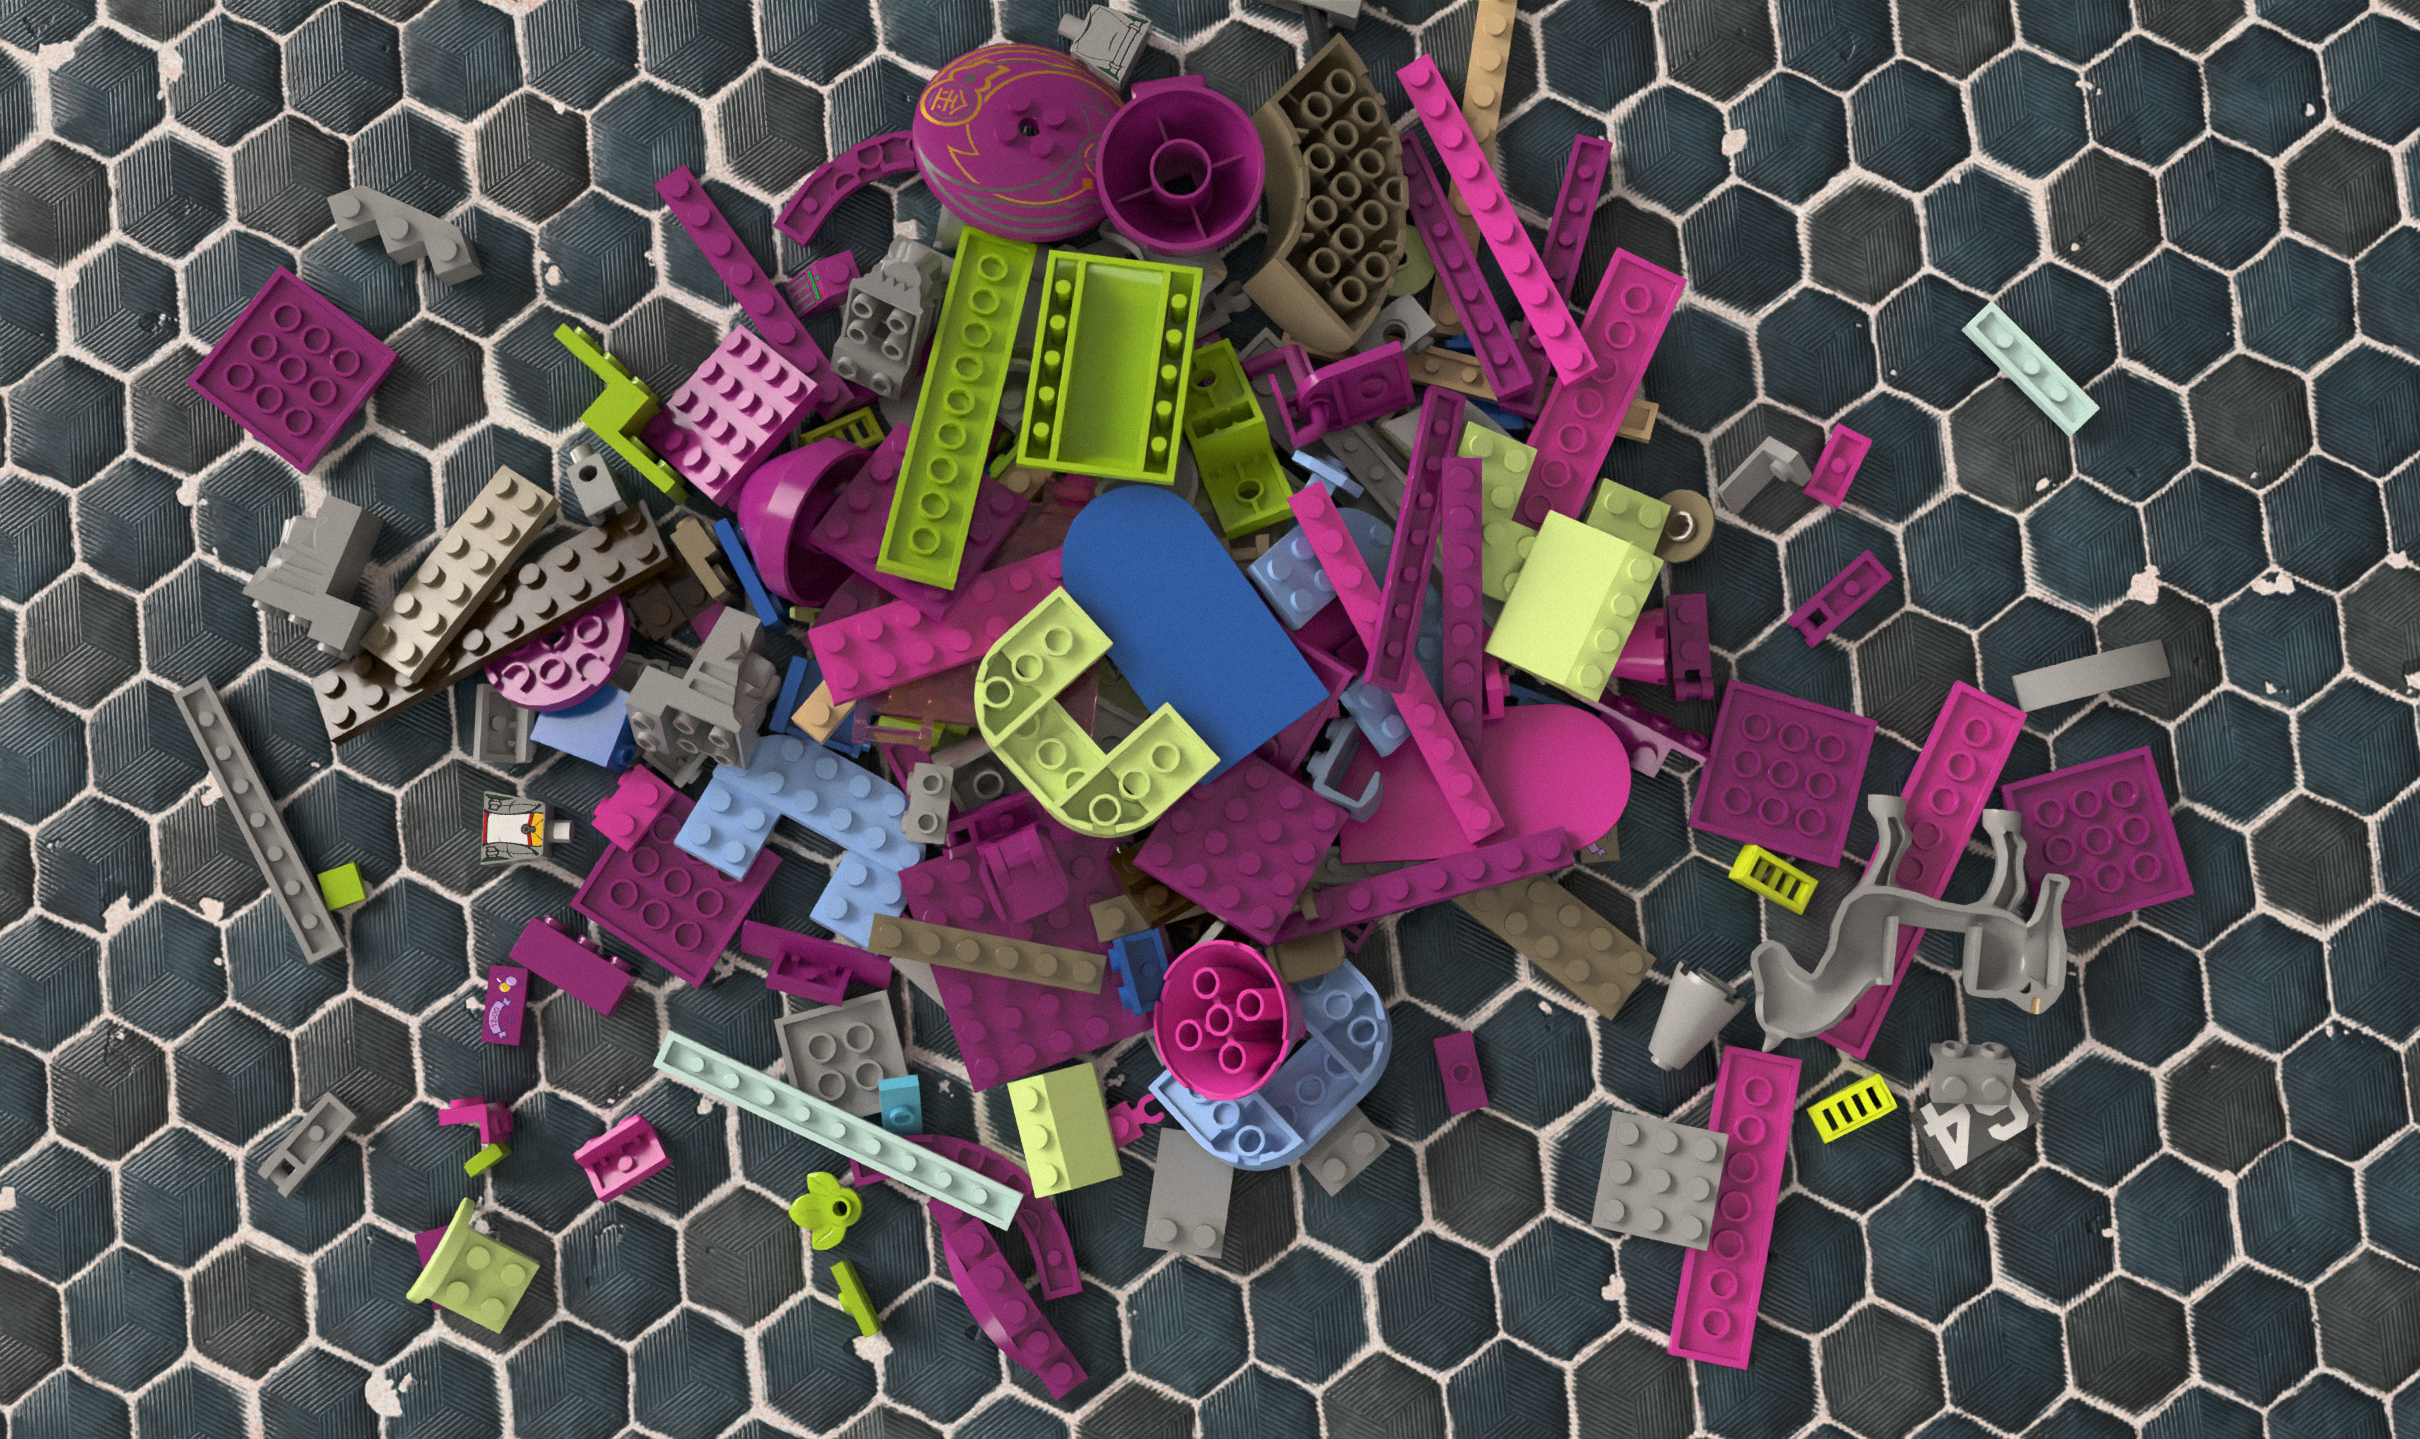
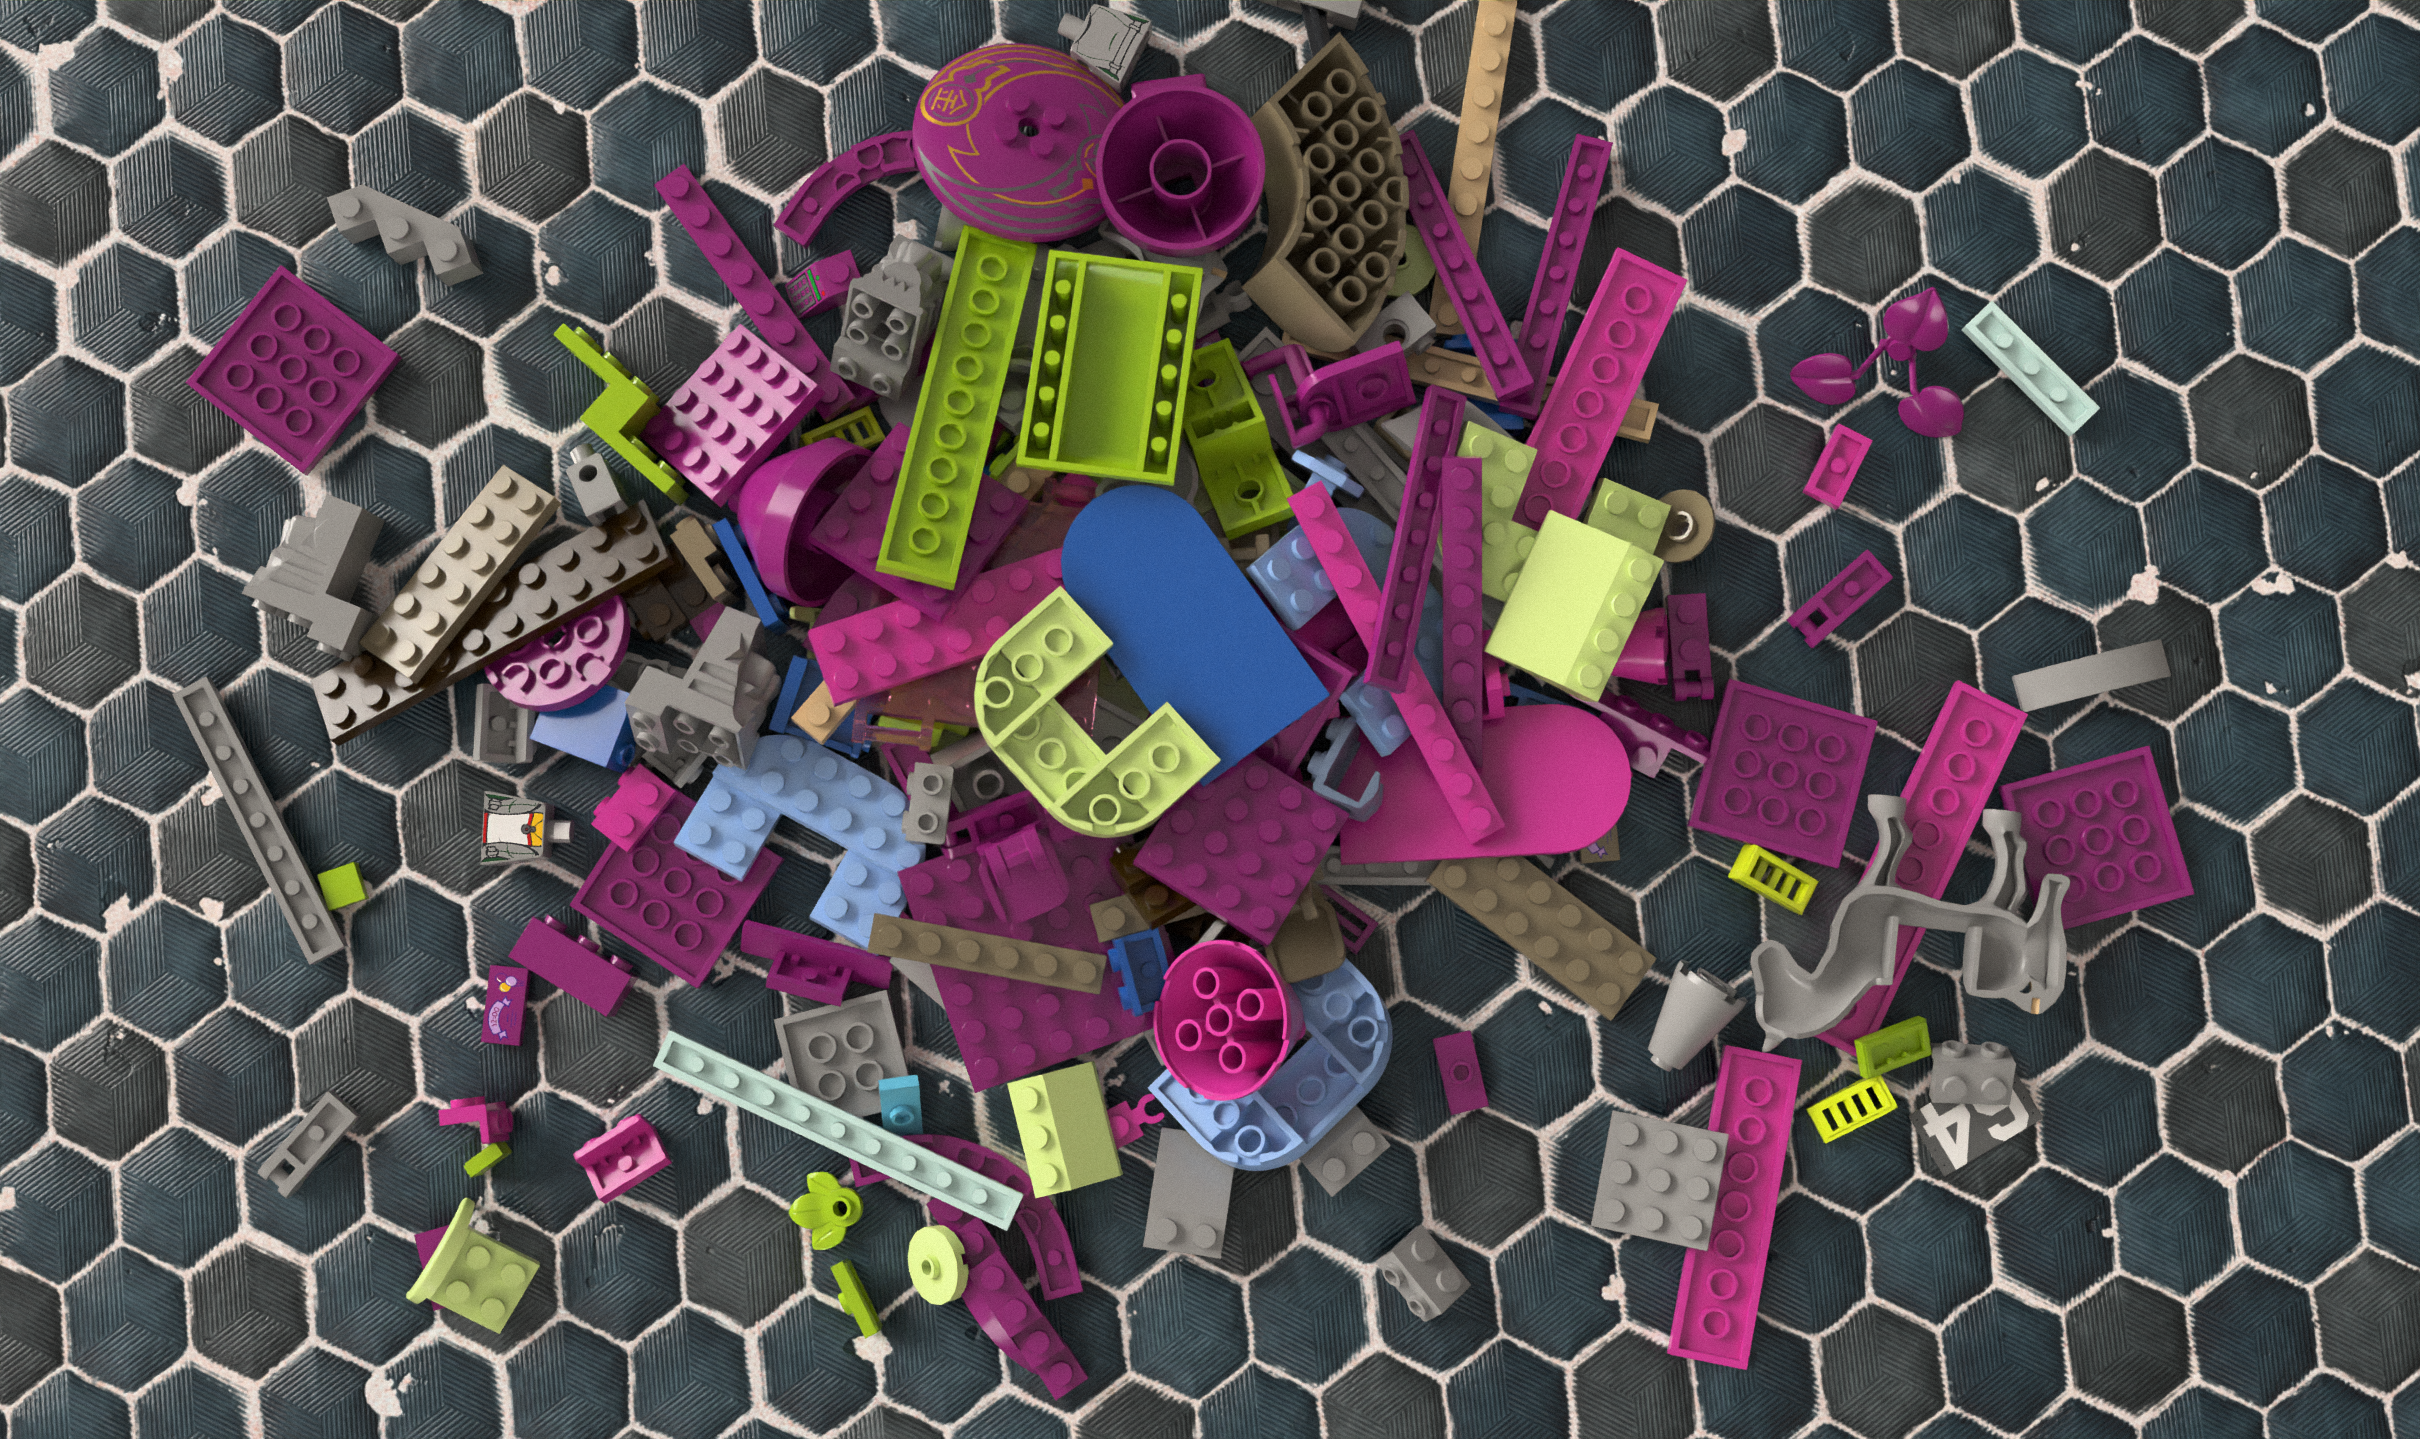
(937, 1264): none -> yellowish green plate
(1423, 1274): none -> light grey bracket
(1431, 883): magenta plate -> none
(1498, 222): dark pink plate -> none
(1767, 461): light grey bracket -> none
(1893, 1047): none -> lime plate
(1910, 324): none -> magenta plant

